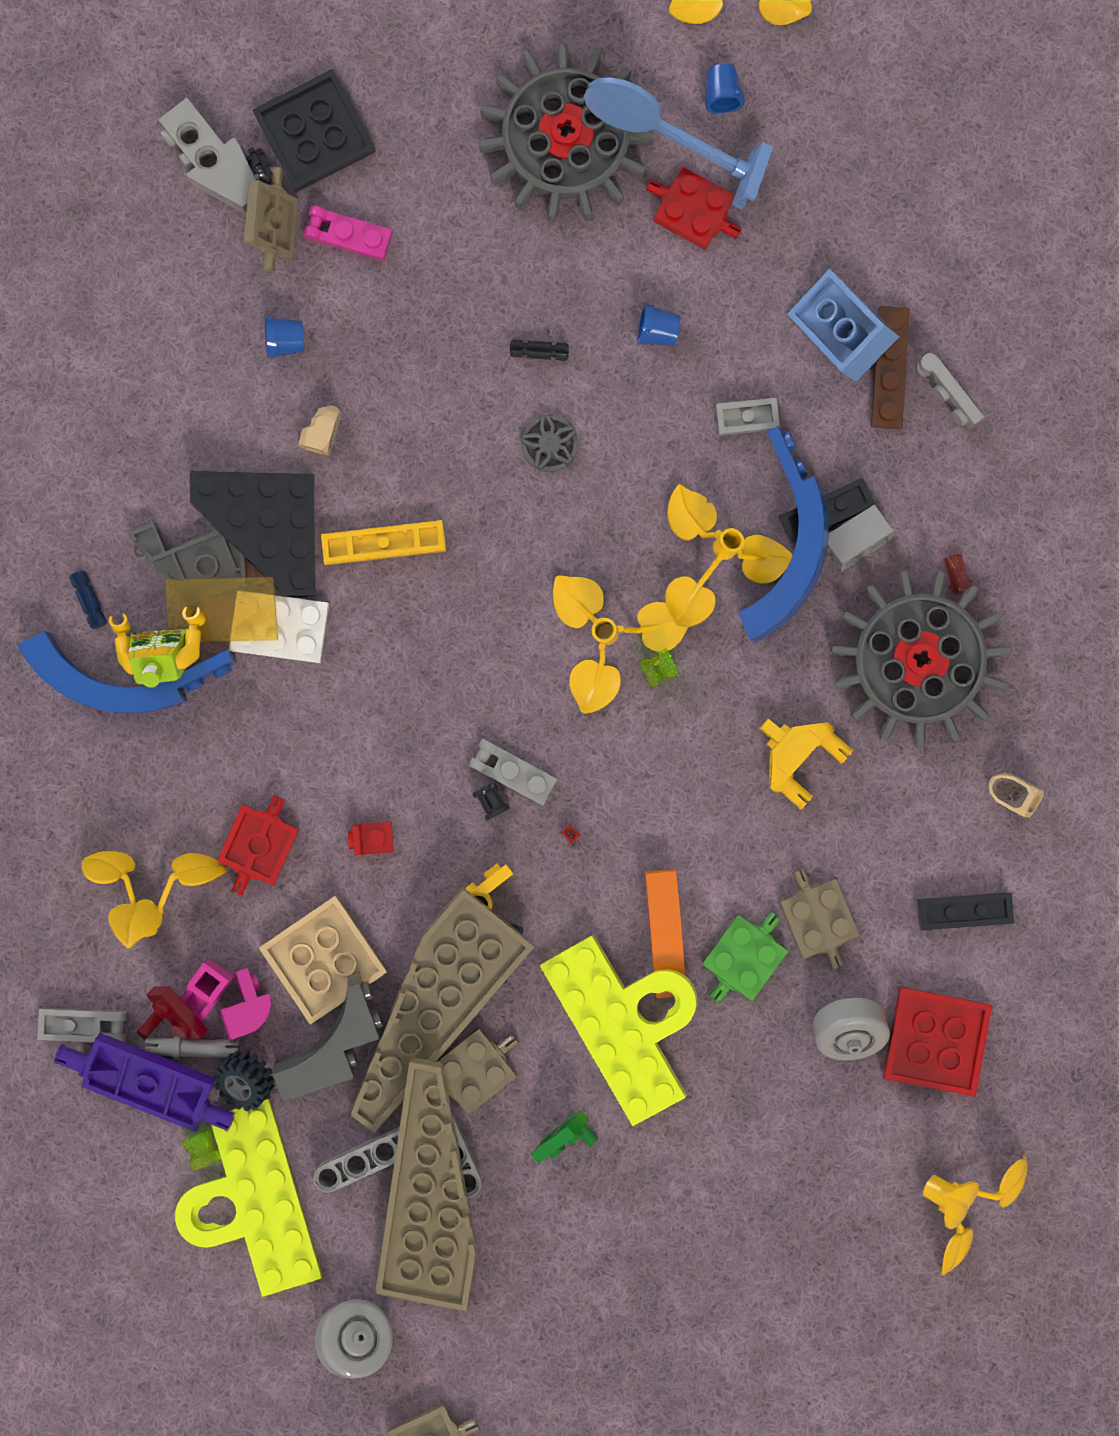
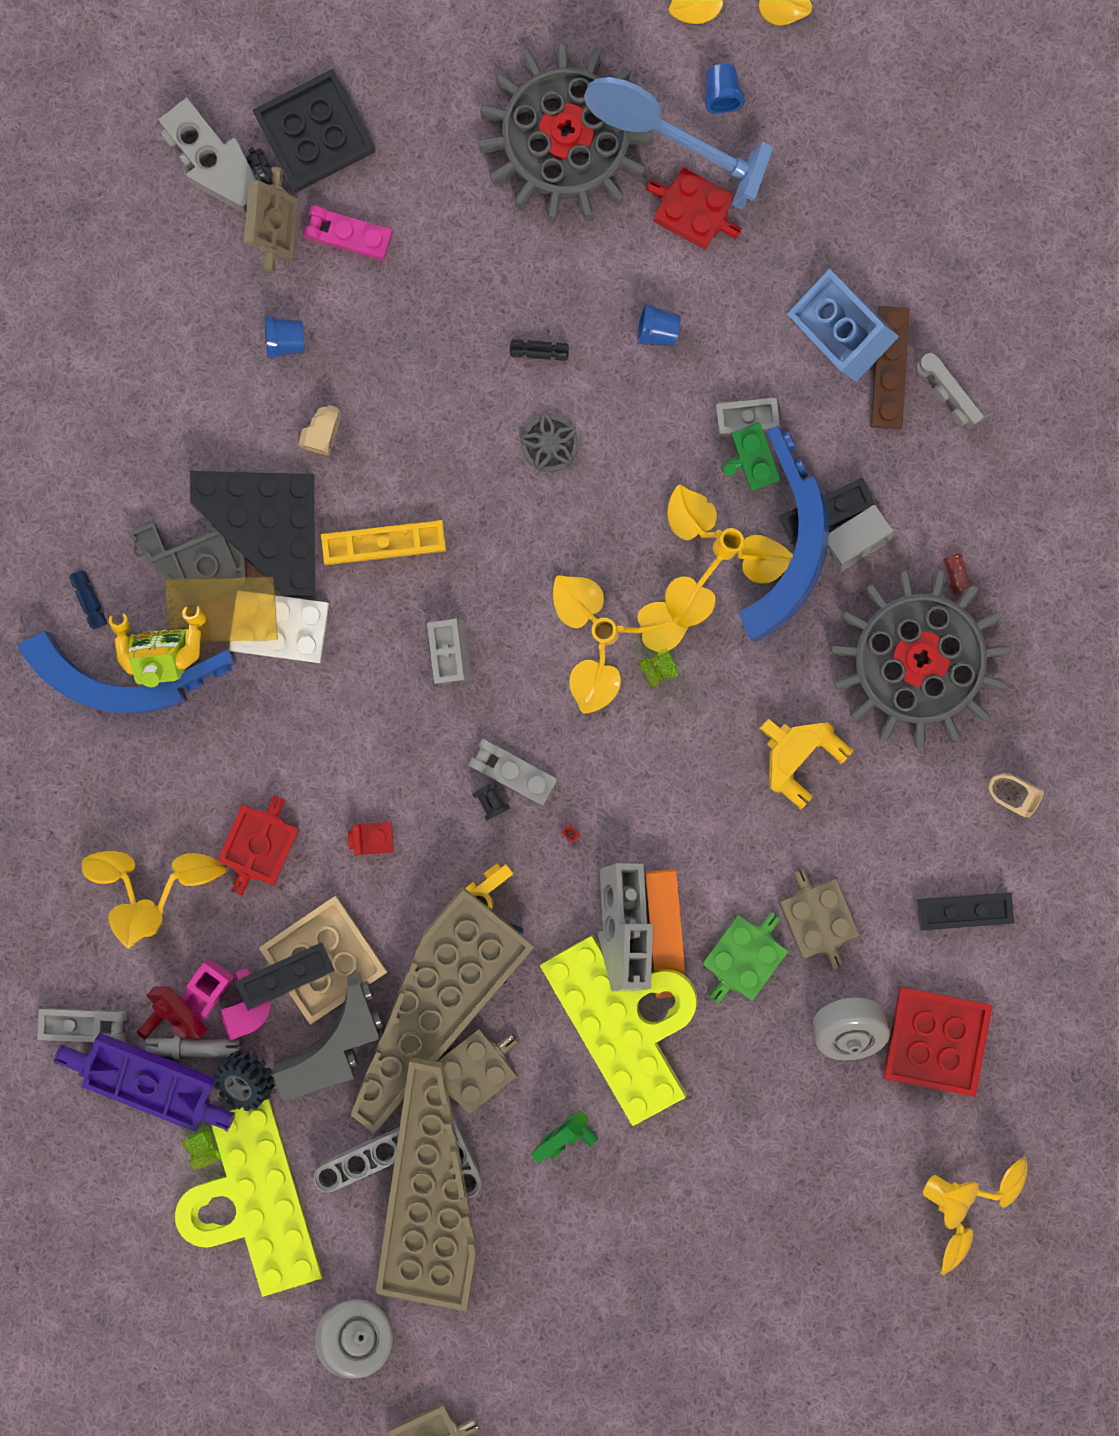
(285, 976): none -> black plate
(449, 651): none -> light grey hinge
(625, 934): none -> light grey brick
(753, 457): none -> green plate

